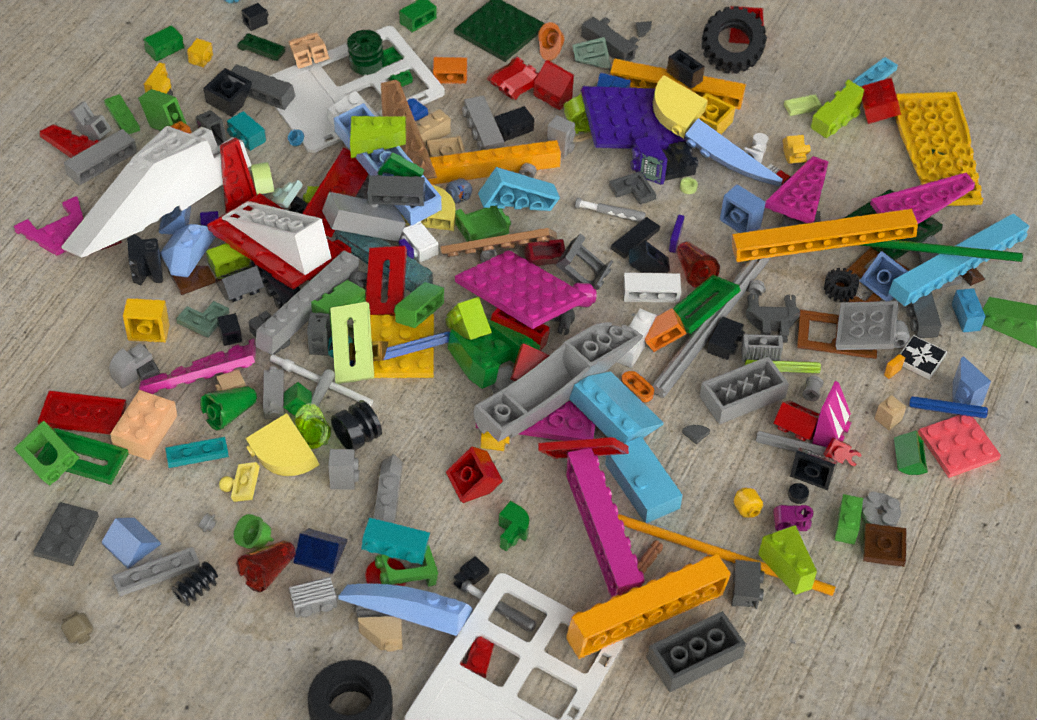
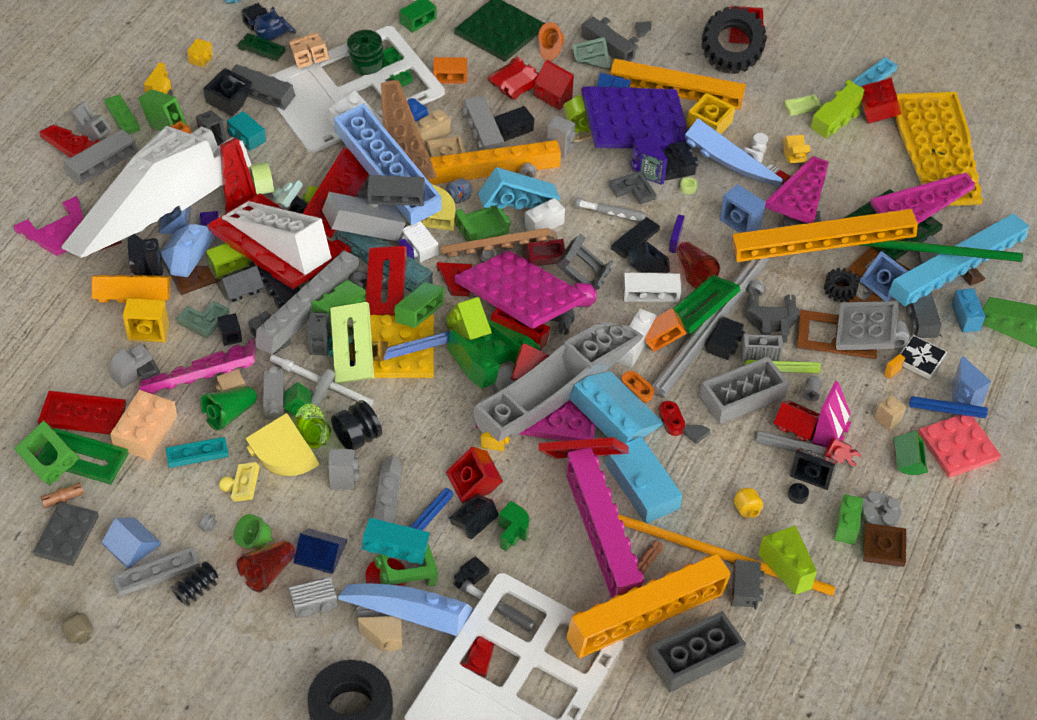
(62, 495): none -> nougat pin
(130, 286): none -> light orange brick
(163, 43): green brick -> none
(271, 25): none -> dark blue hair
(295, 137): dark azure plate -> none
(376, 132): lime wedge -> none
(399, 166): green wing -> none
(433, 509): none -> blue axle
(448, 273): none -> red wing
(475, 515): none -> black bracket
(546, 215): none -> white brick
(670, 414): none -> red plate
(677, 106): light yellow brick -> none
(685, 69): black brick -> none
(788, 516): magenta piece -> none

